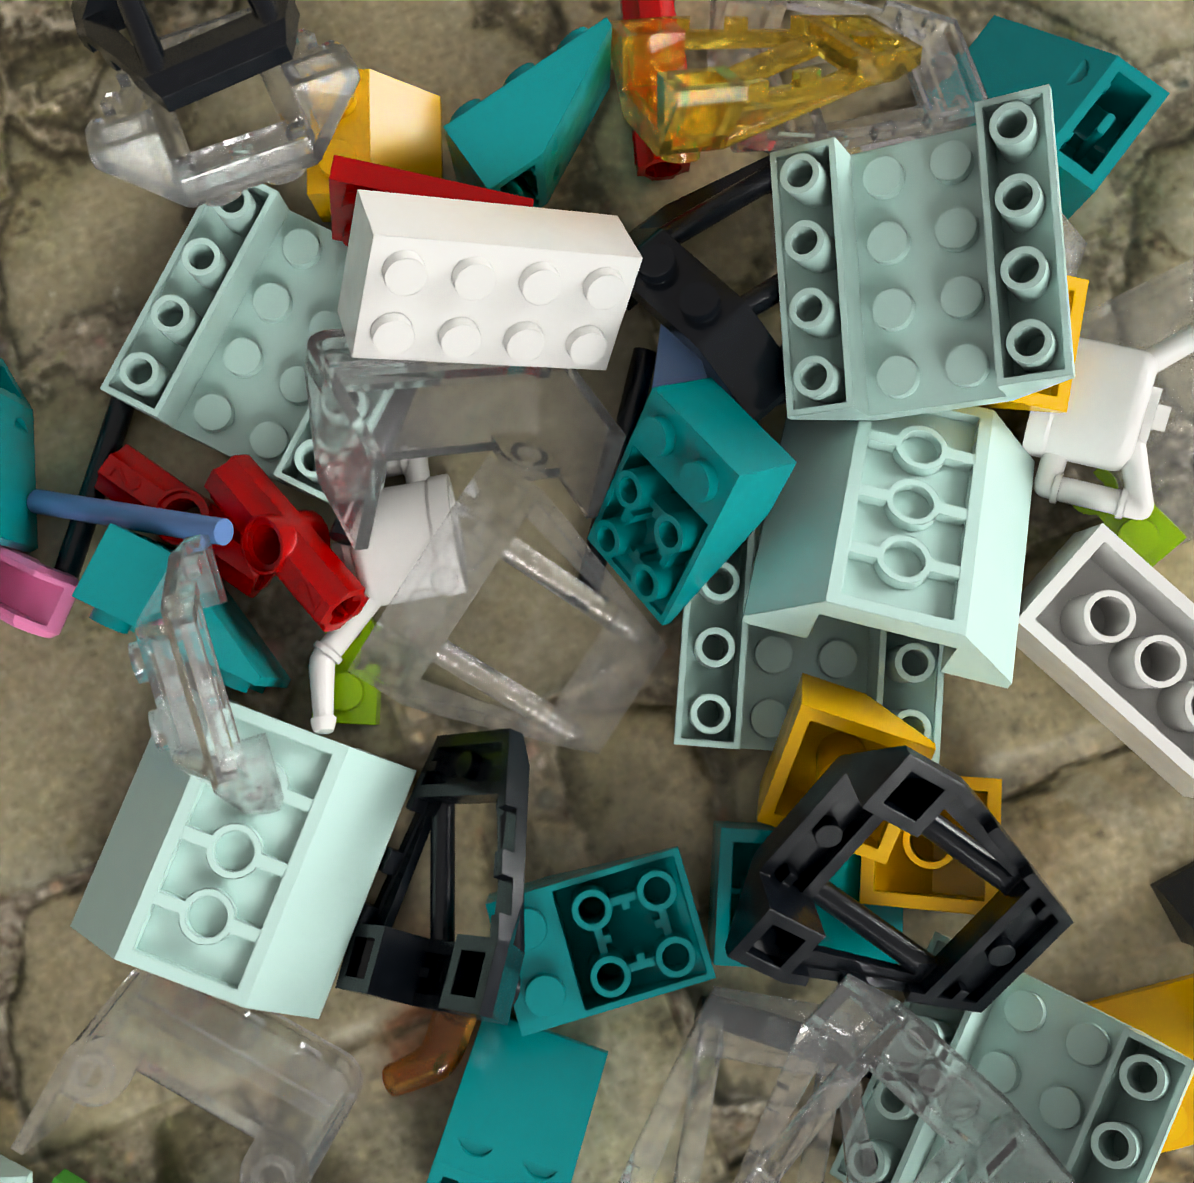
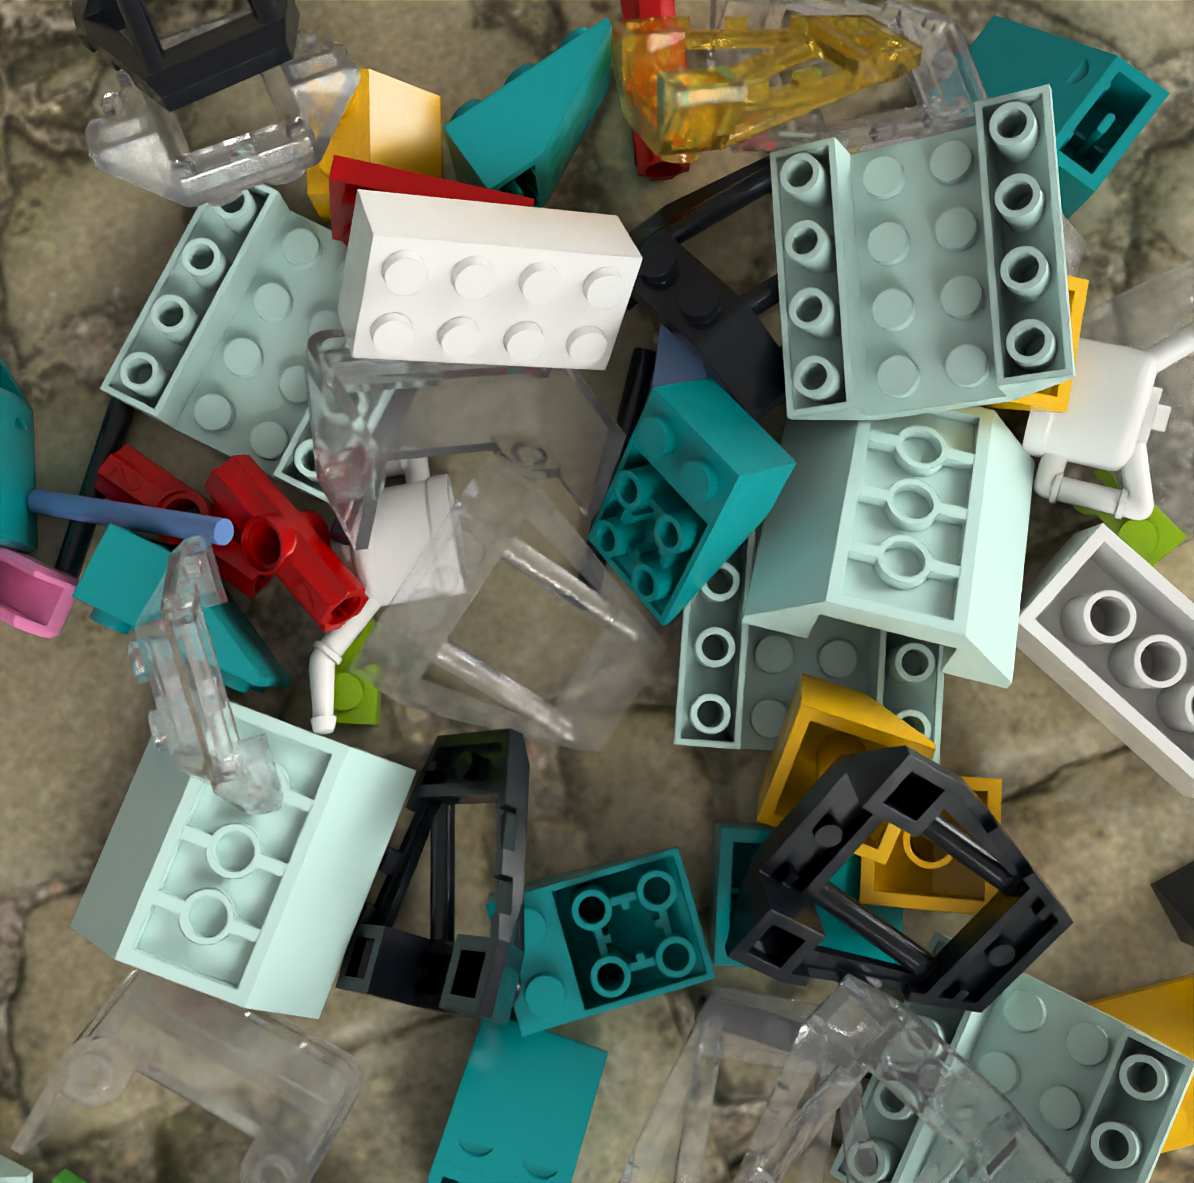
(434, 1058): clear orange arm -> none

